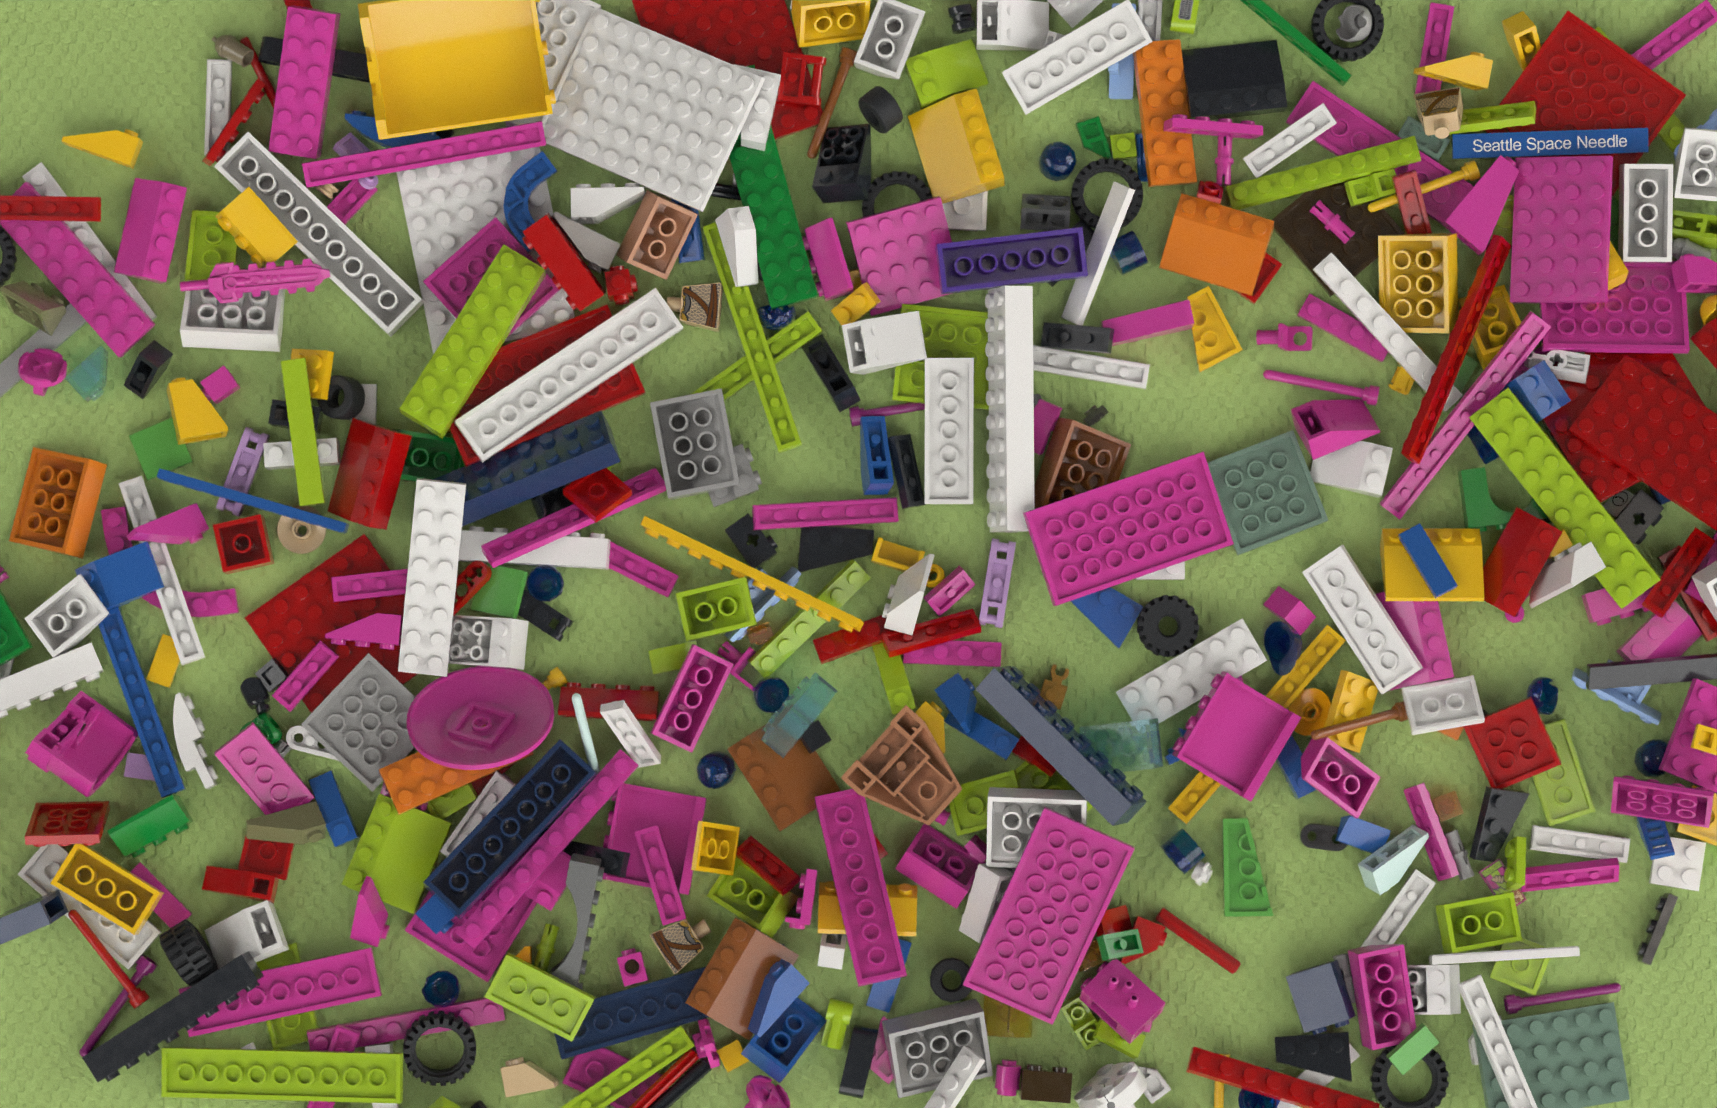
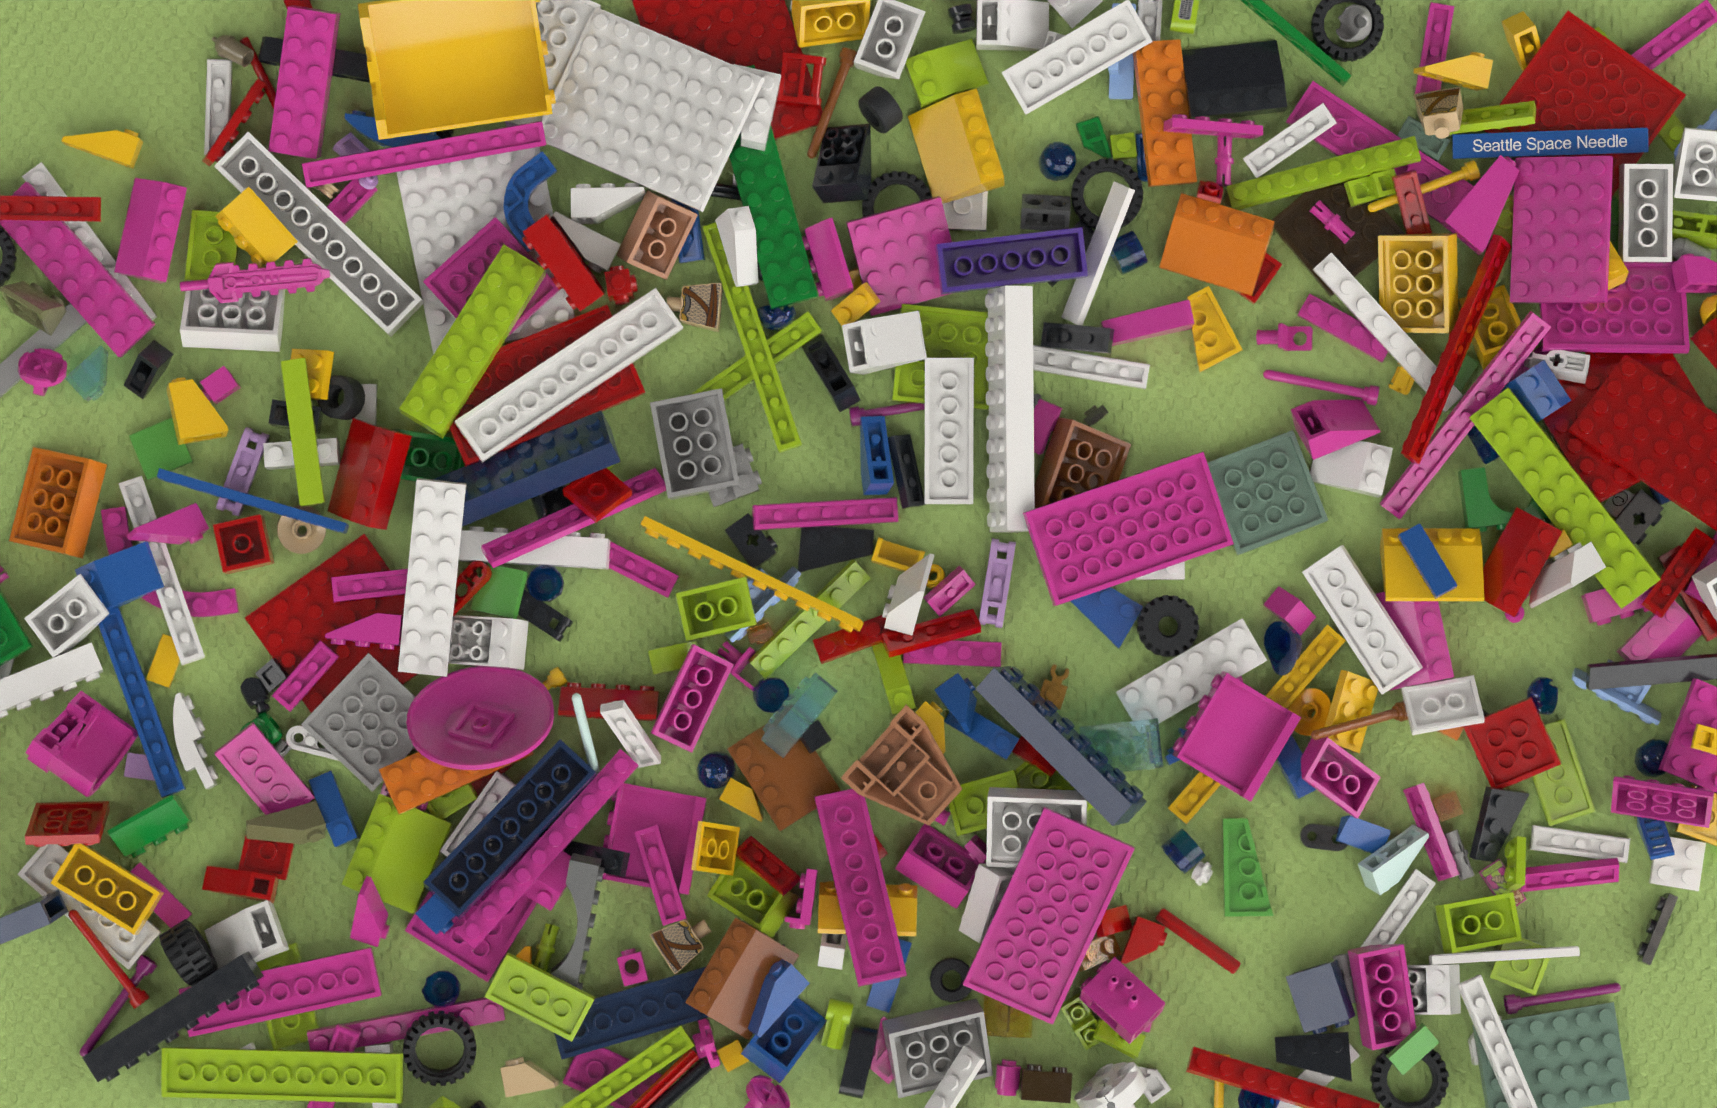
(741, 798): none -> yellow slope
(1120, 945): green slope -> none

